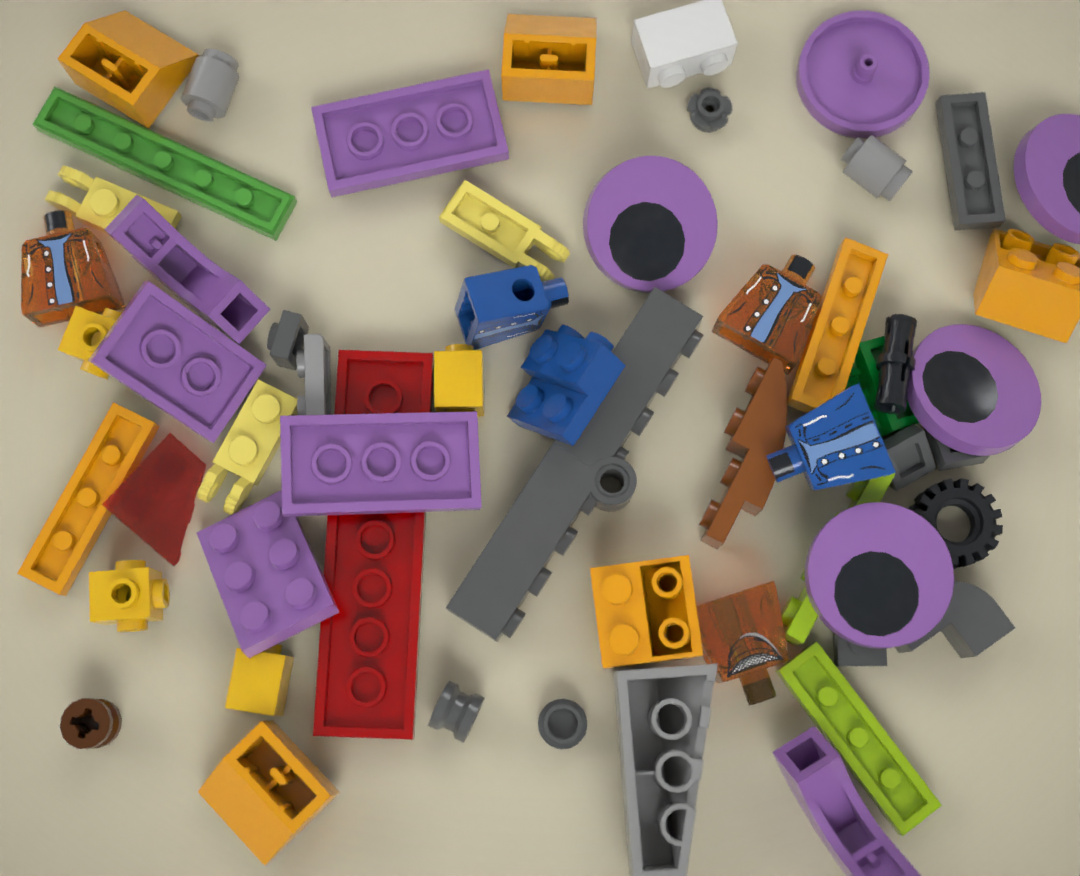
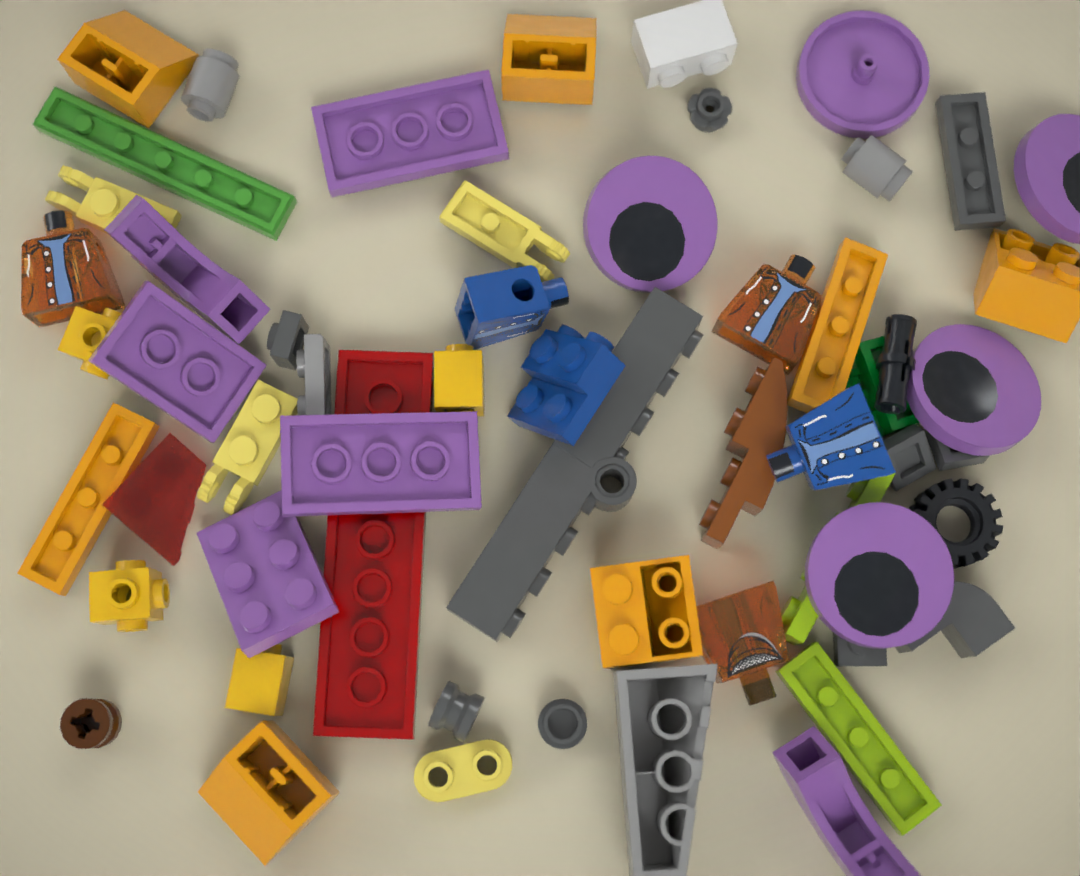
(463, 770): none -> light yellow plate

